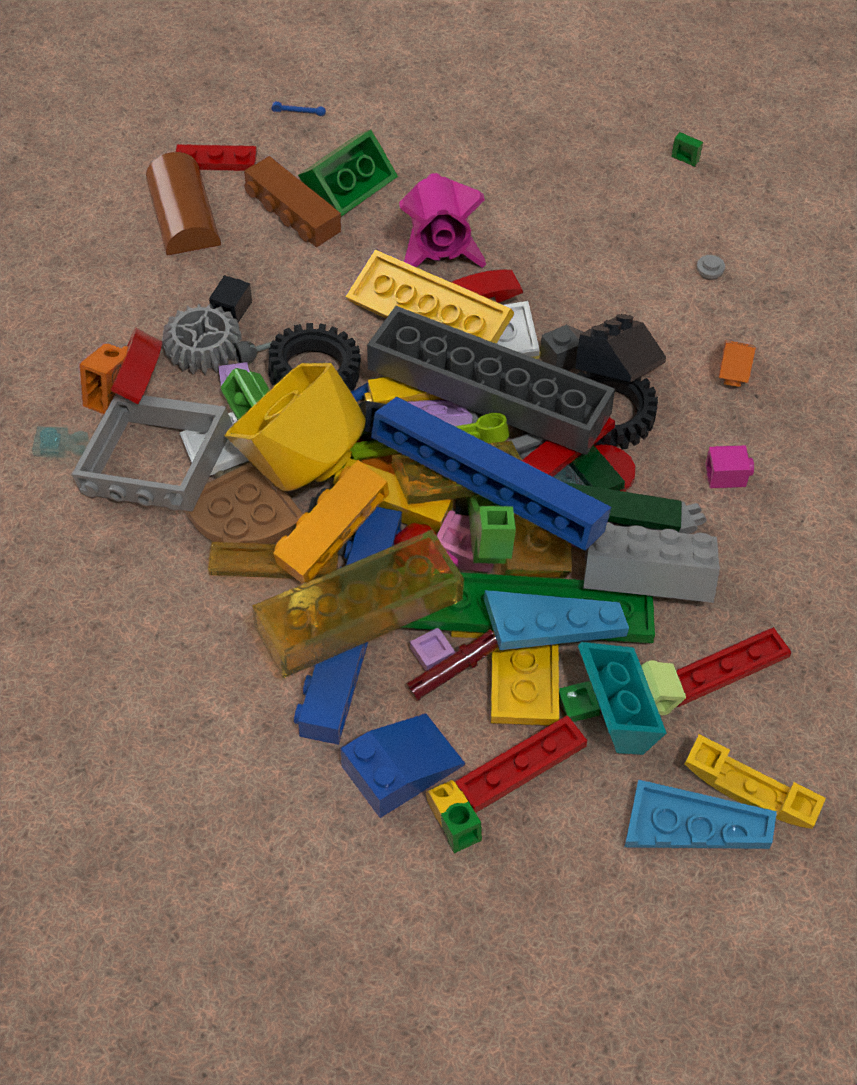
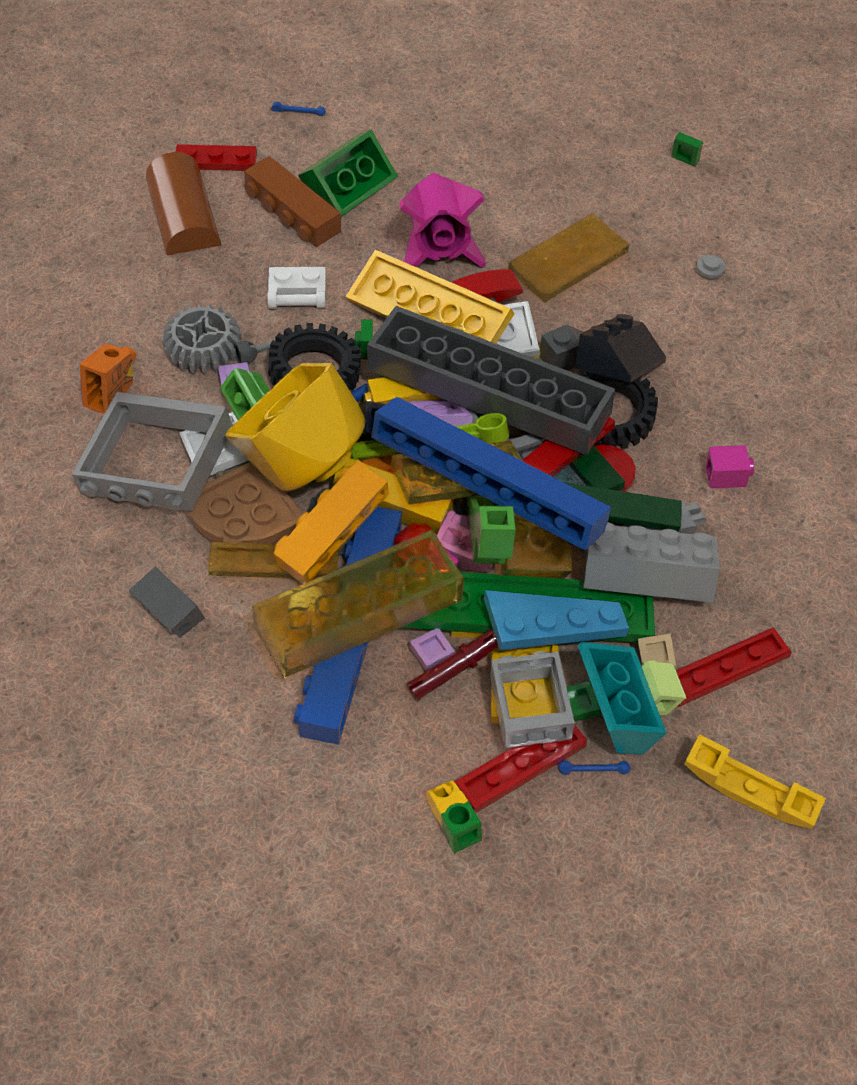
(56, 440): clear light blue plate -> none
(137, 366): red slope -> none
(167, 602): none -> dark grey hinge
(232, 296): black brick -> none
(303, 285): none -> white plate
(364, 336): none -> green plate
(399, 762): blue slope -> none
(536, 728): none -> light grey window
(566, 767): none -> blue hinge
(568, 257): none -> clear yellow plate
(657, 648): none -> tan plate
(688, 819): dark azure wing -> none
(736, 362): orange slope -> none

